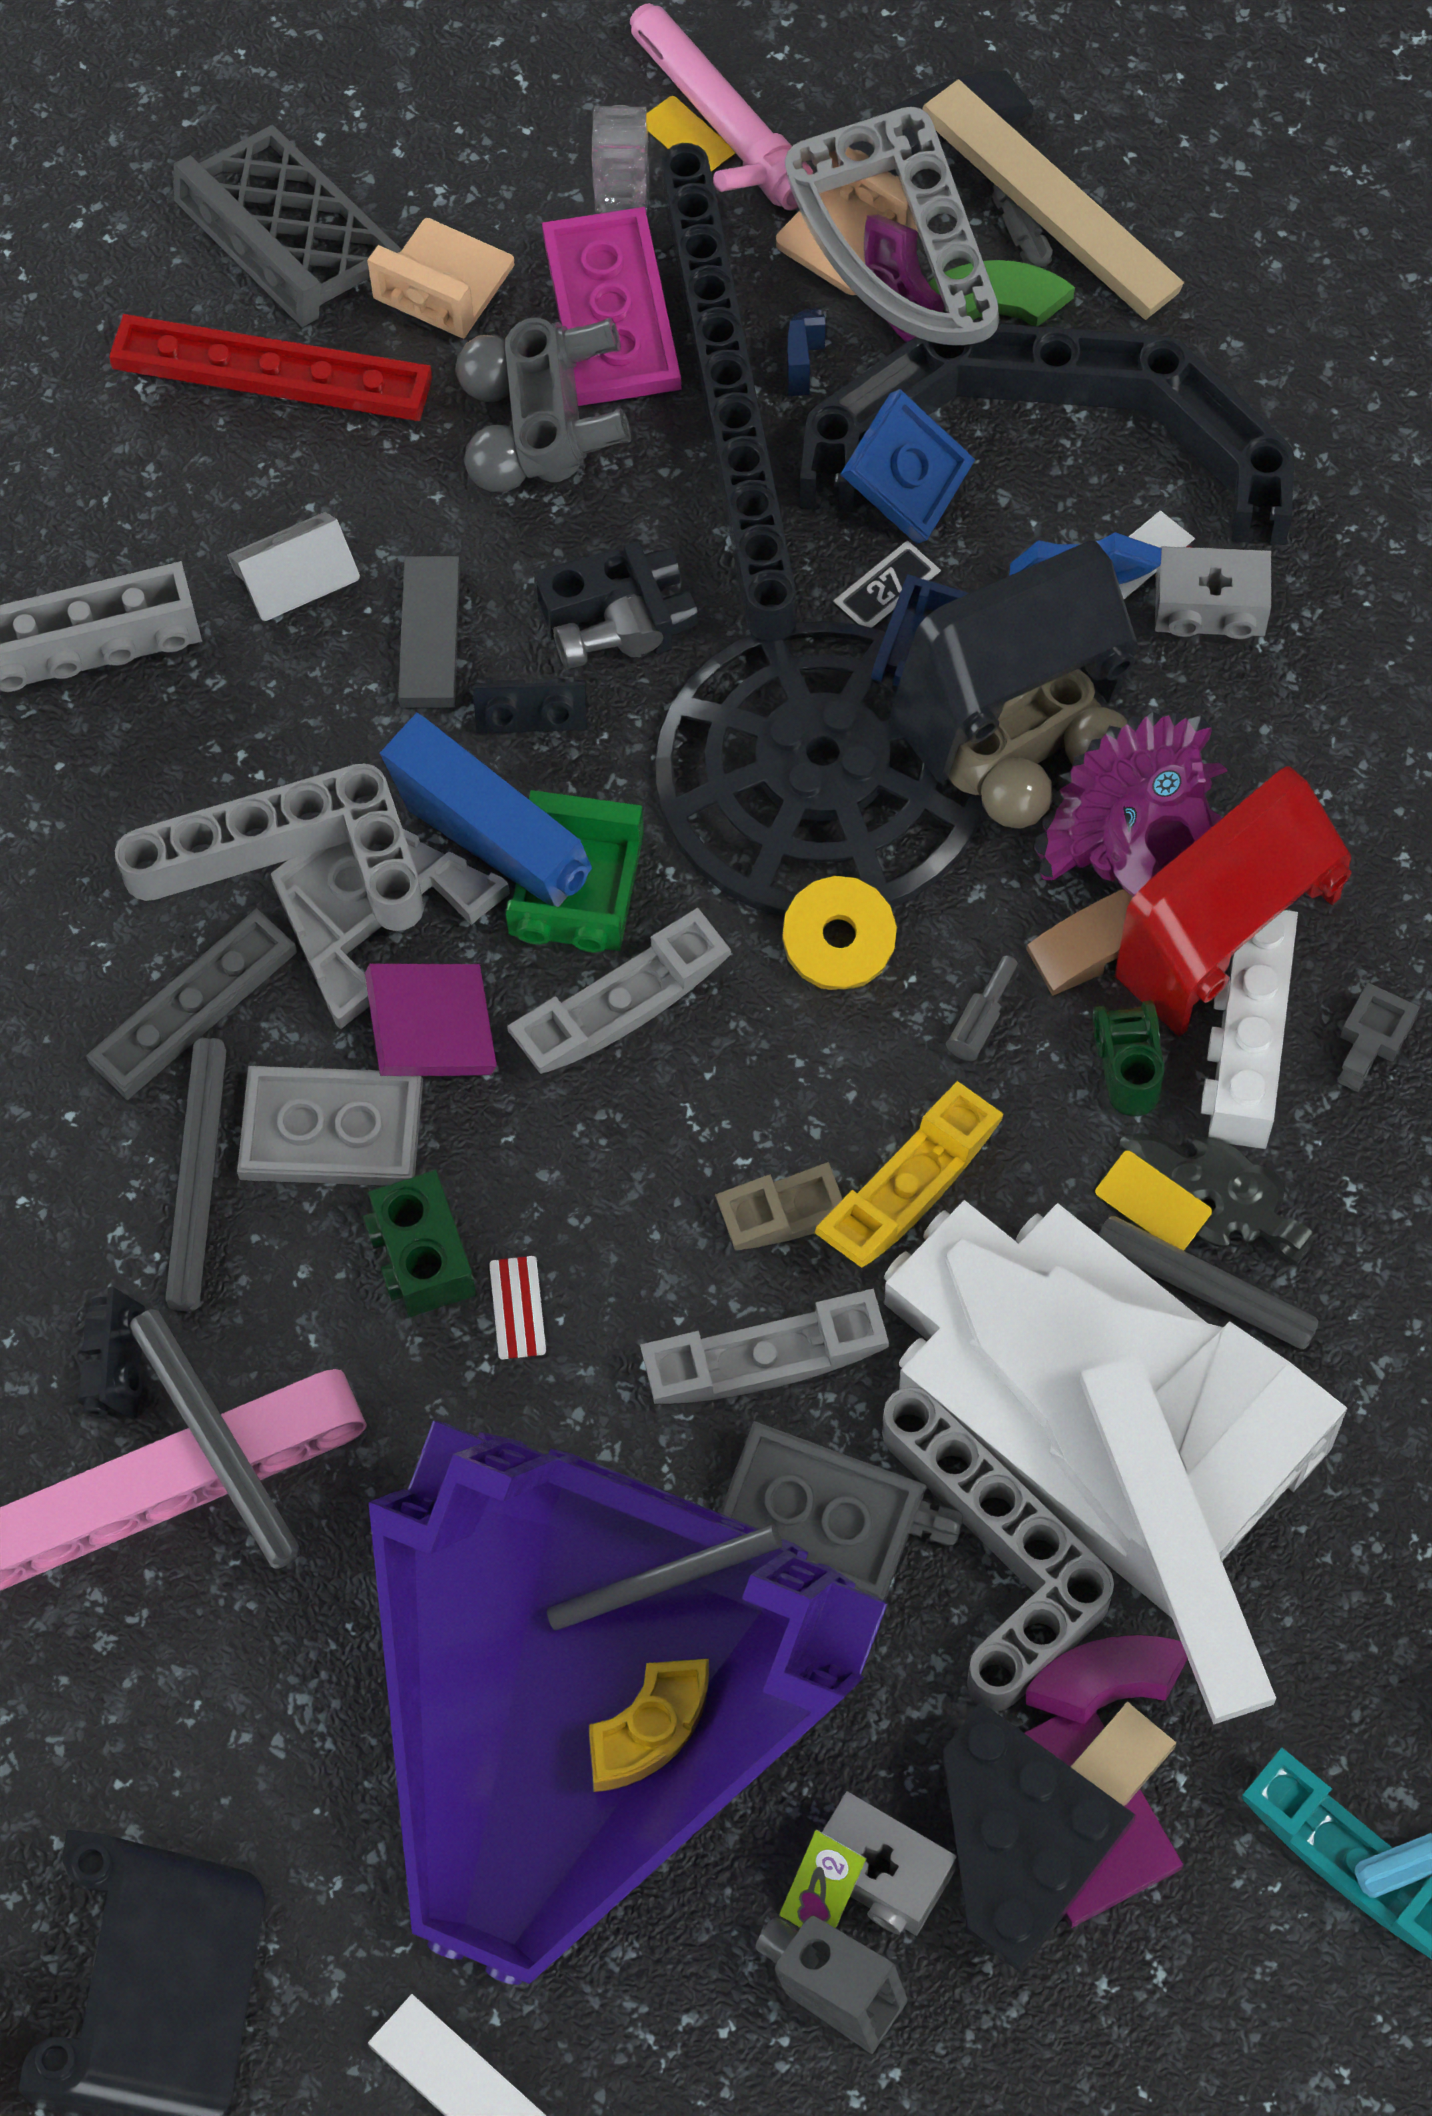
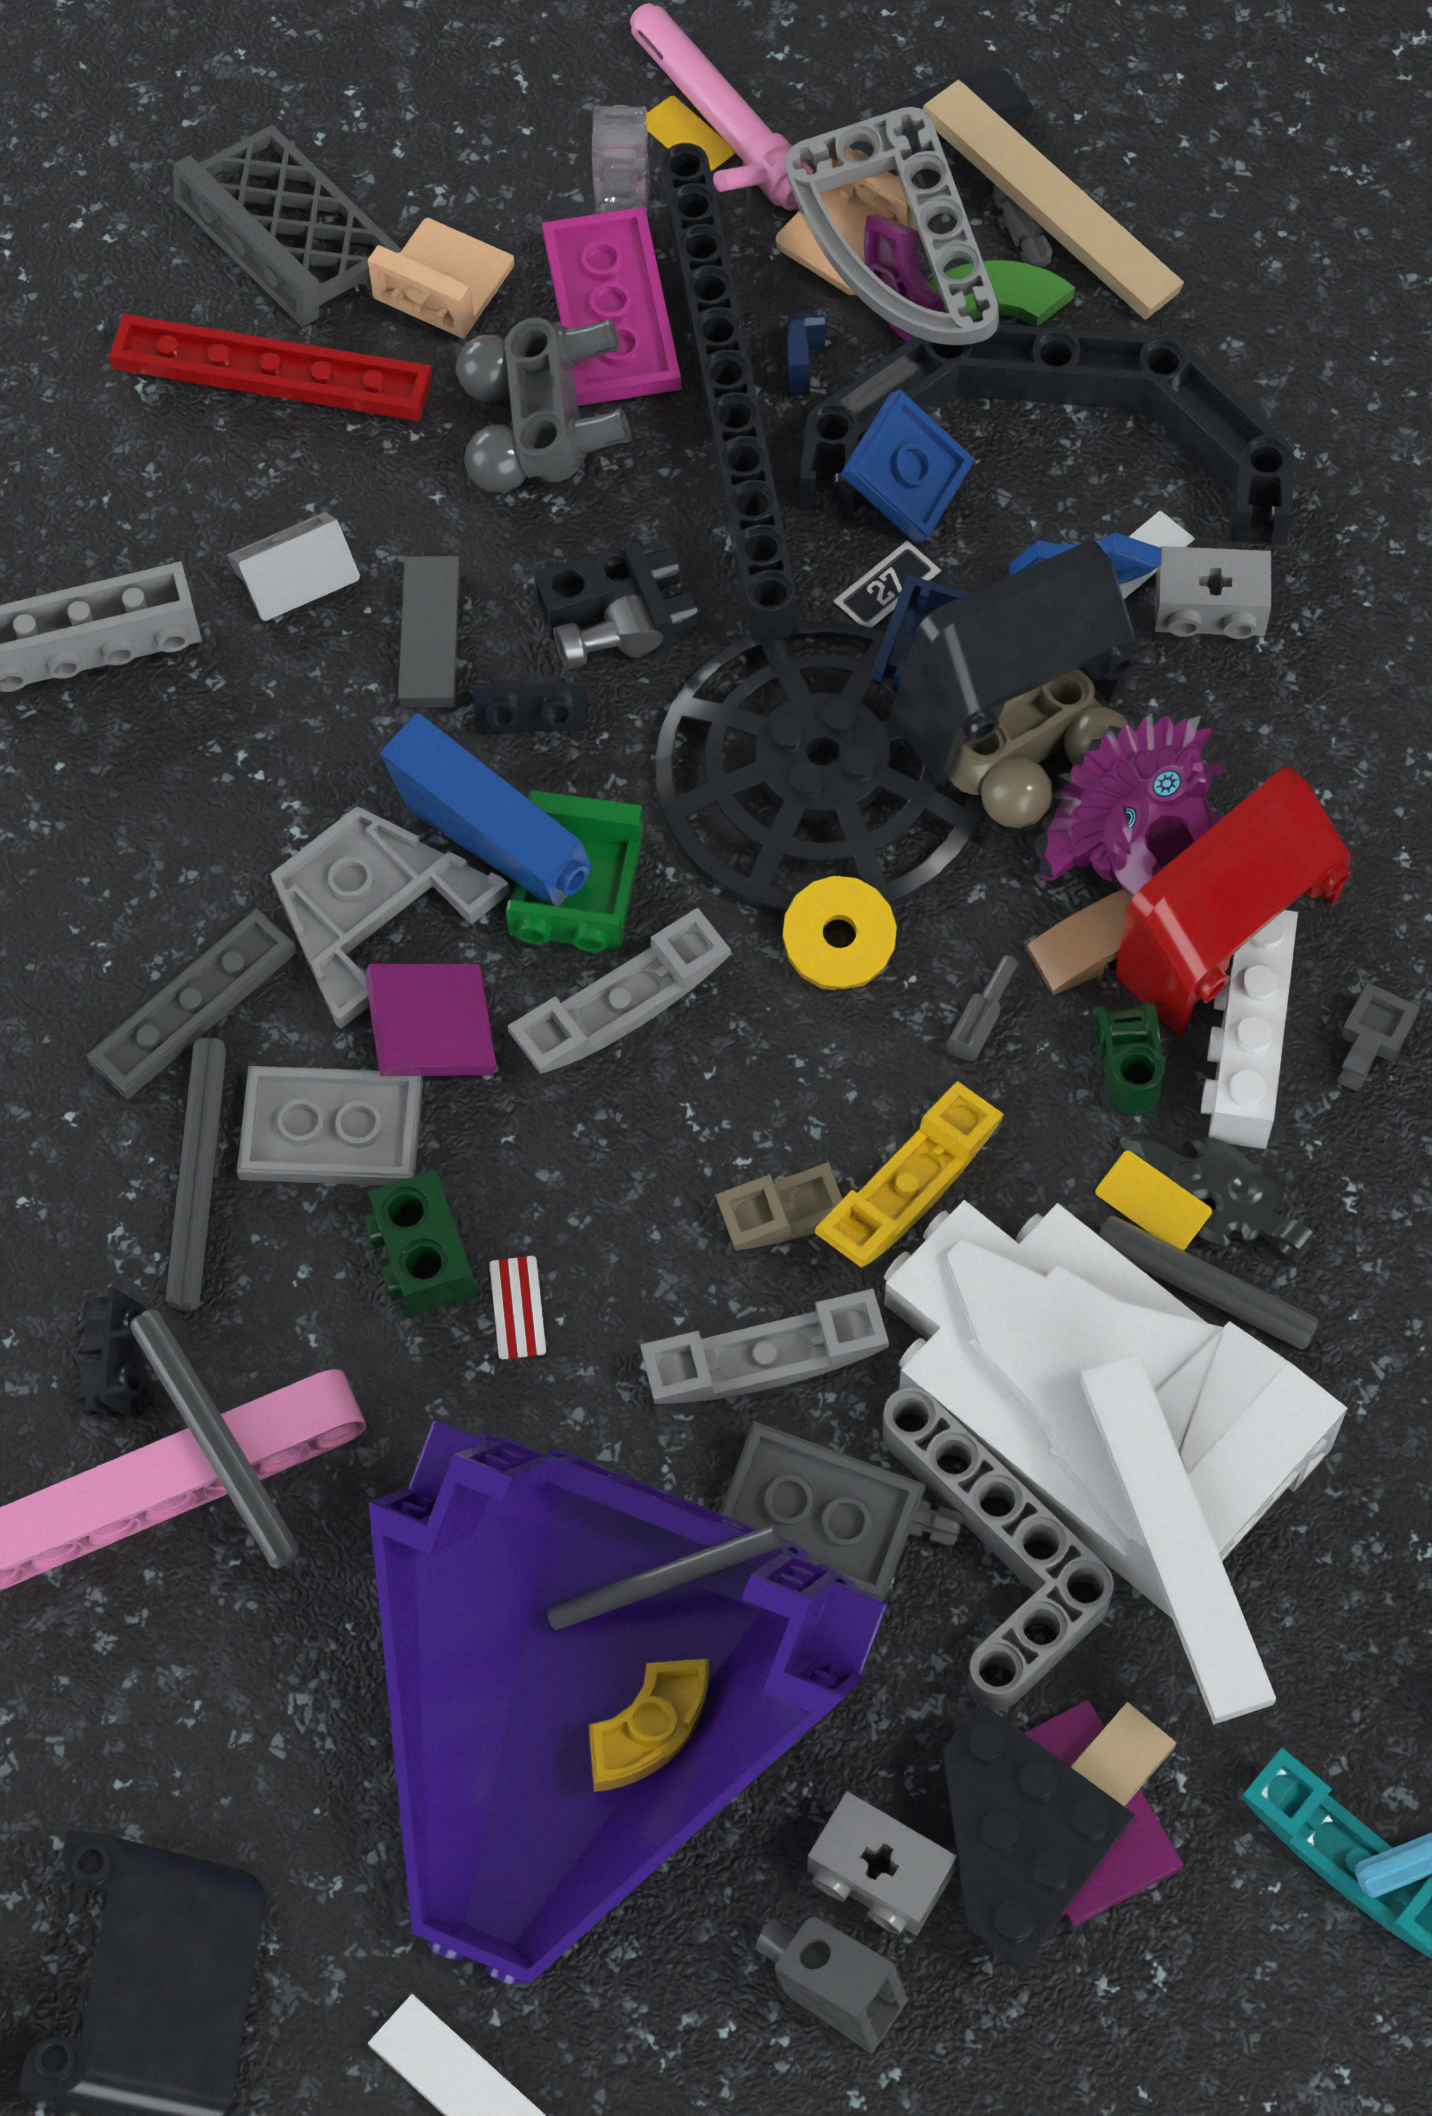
(283, 839): light grey beam -> none
(823, 1882): lime sticker -> none
(1105, 1672): magenta tile -> none

